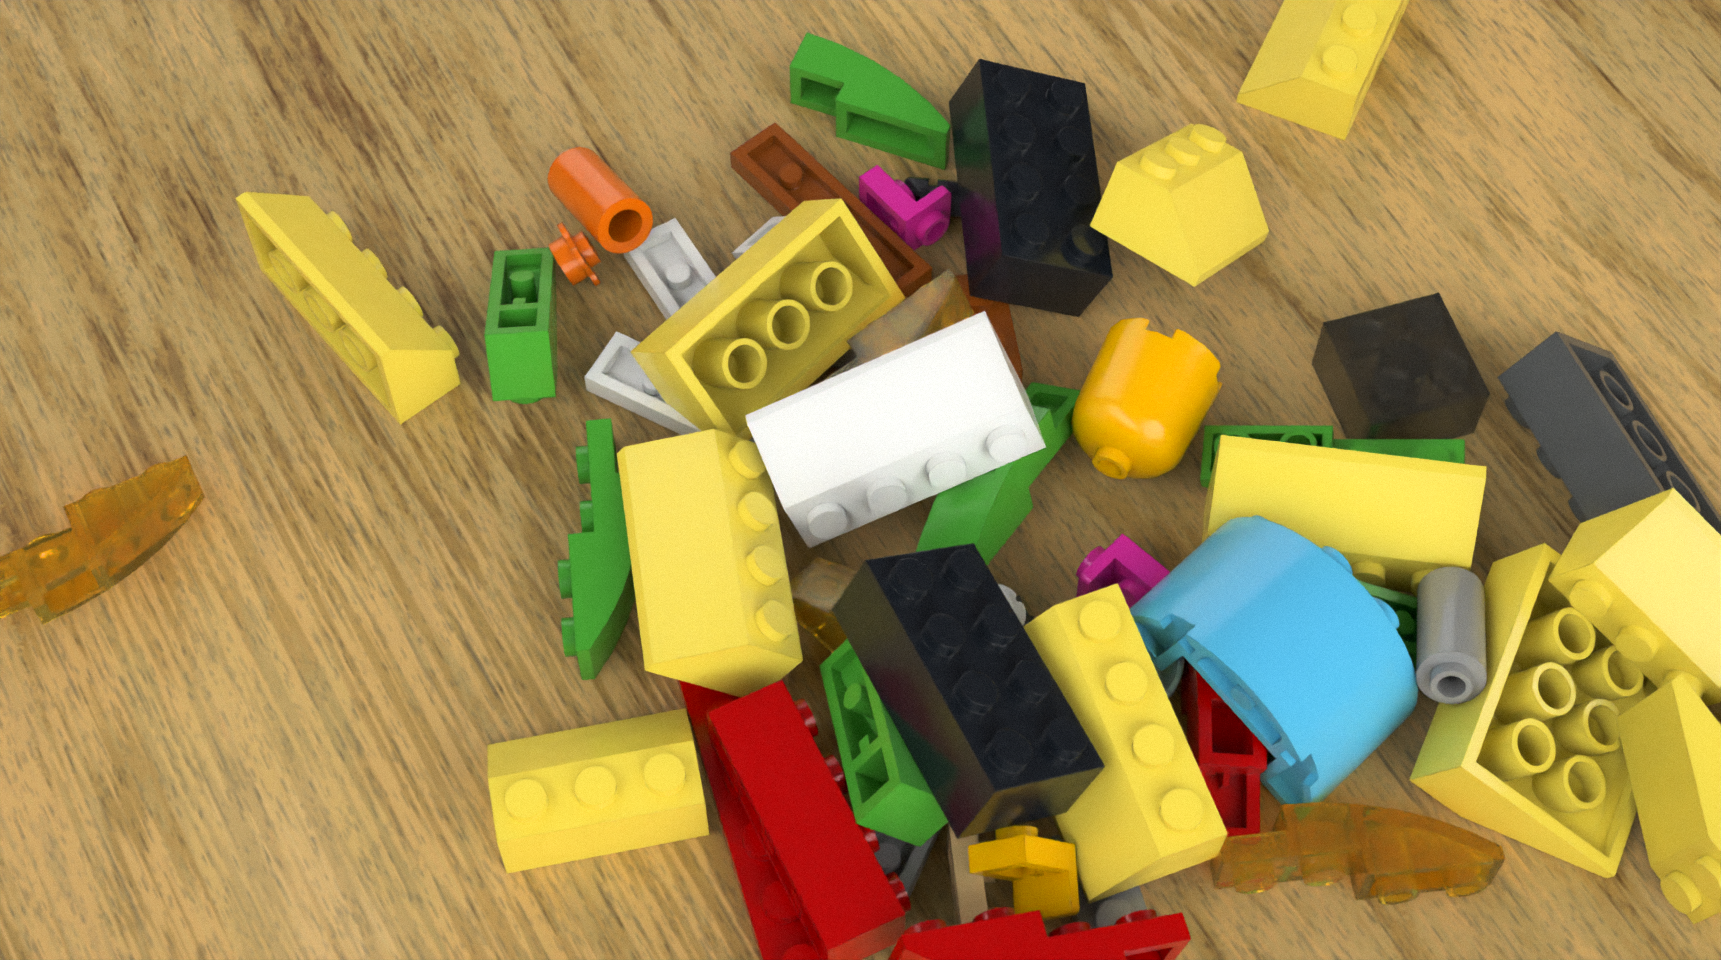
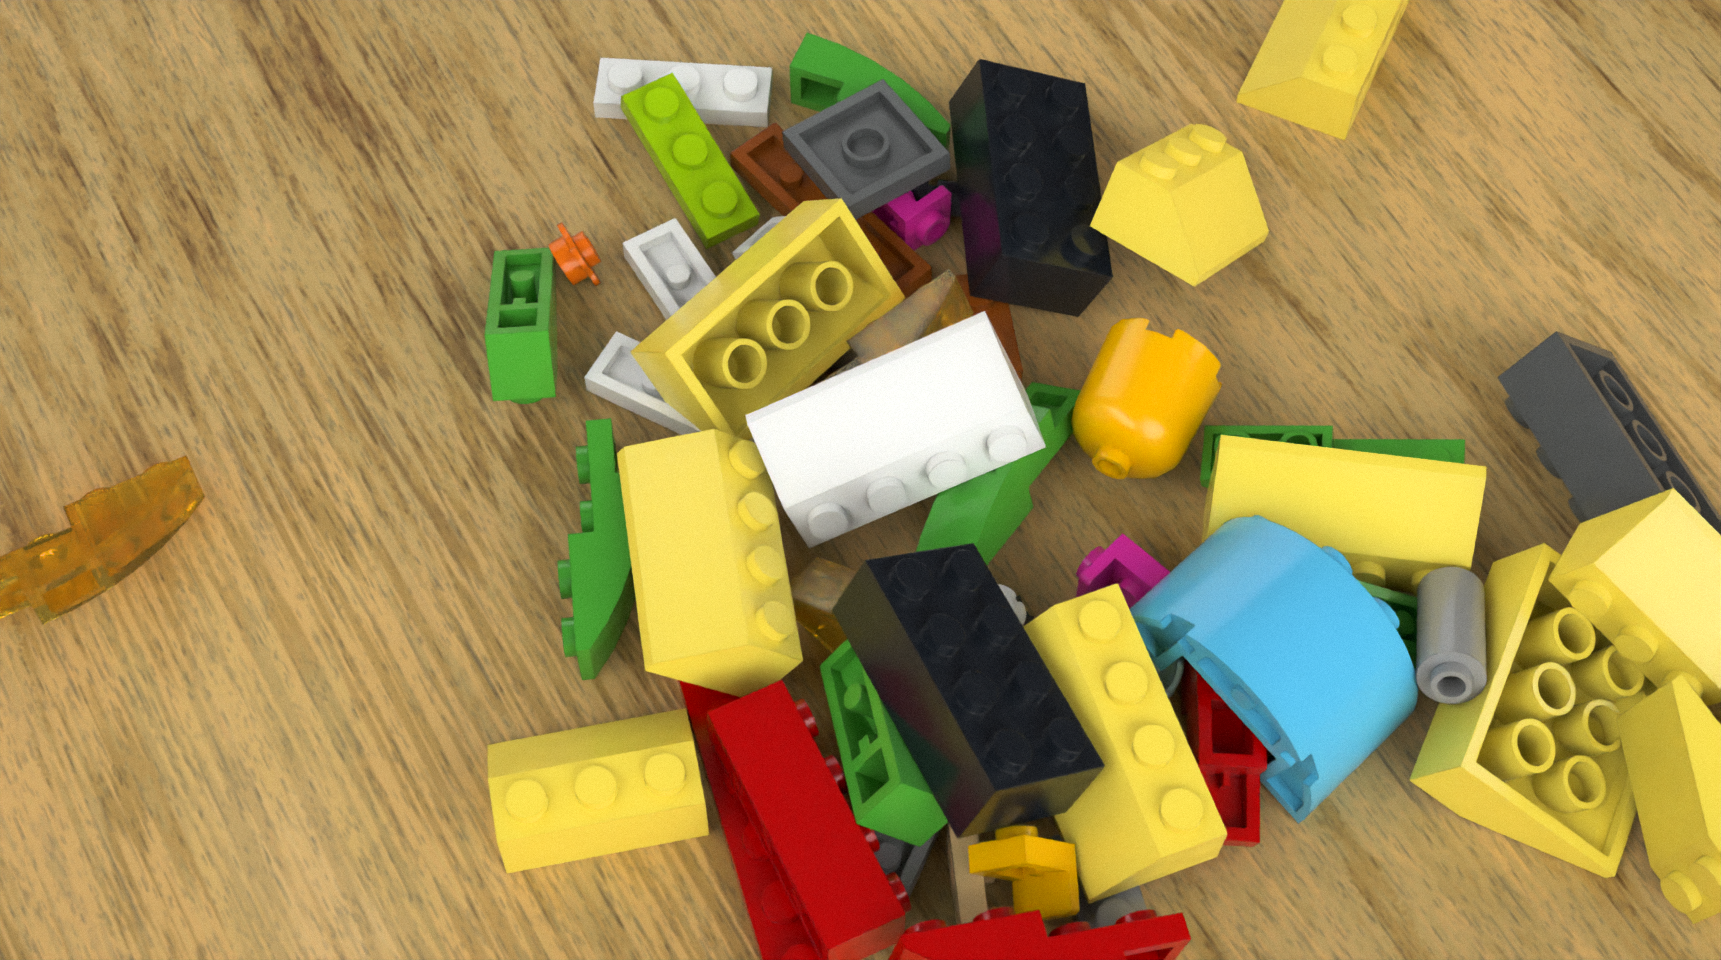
(351, 301): light yellow slope -> none
(600, 200): orange brick -> none
(689, 160): none -> lime plate
(716, 91): none -> white plate
(866, 149): none -> dark grey plate
(1381, 848): clear yellow slope -> none
(1400, 373): clear smoke brick -> none

